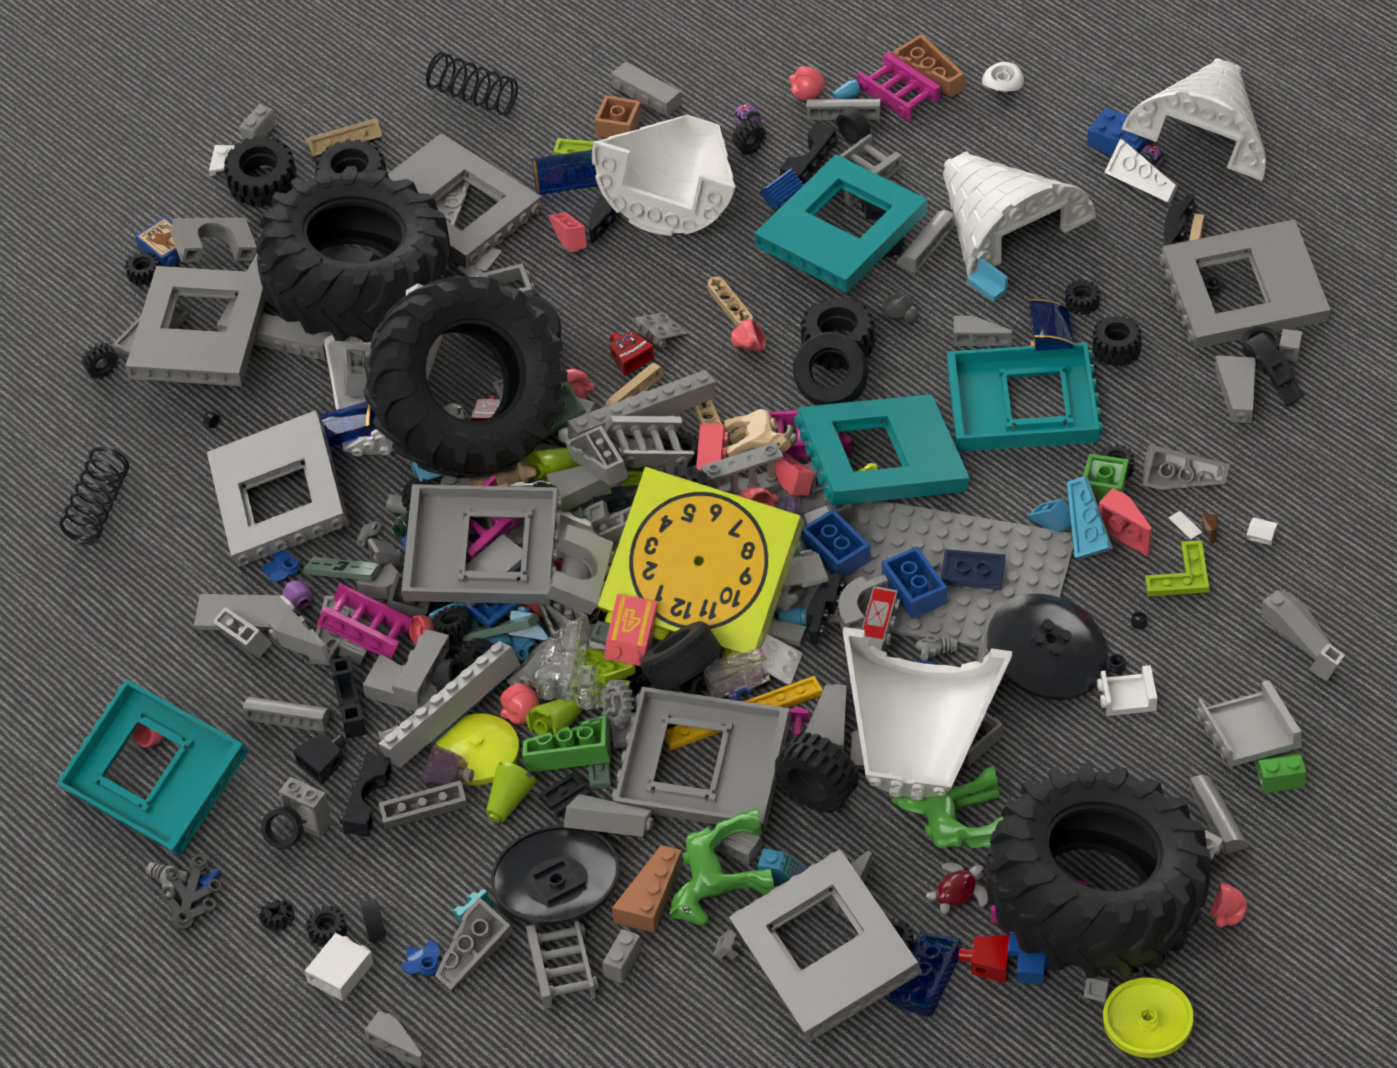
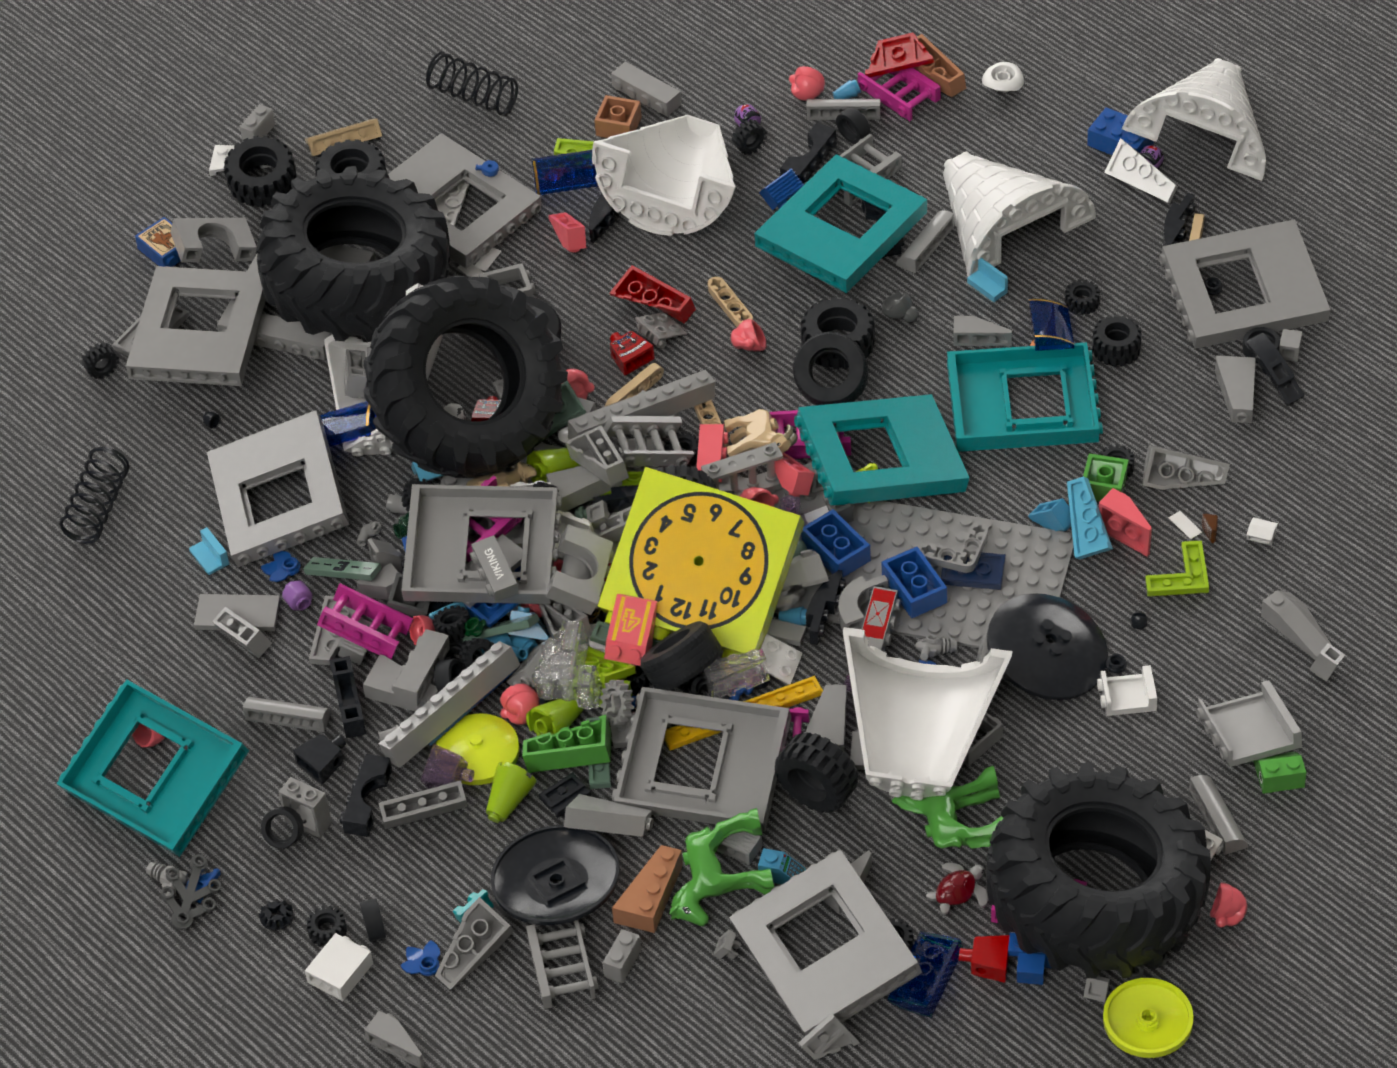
(139, 261): black tyre -> none
(209, 552): none -> medium azure panel
(293, 632): light grey wedge -> none
(474, 626): none -> dark green plate
(488, 168): none -> blue piece
(494, 569): none -> light grey brick
(648, 290): none -> red wedge
(827, 1038): none -> light grey wing
(898, 54): none -> wing
(959, 557): none -> light grey beam

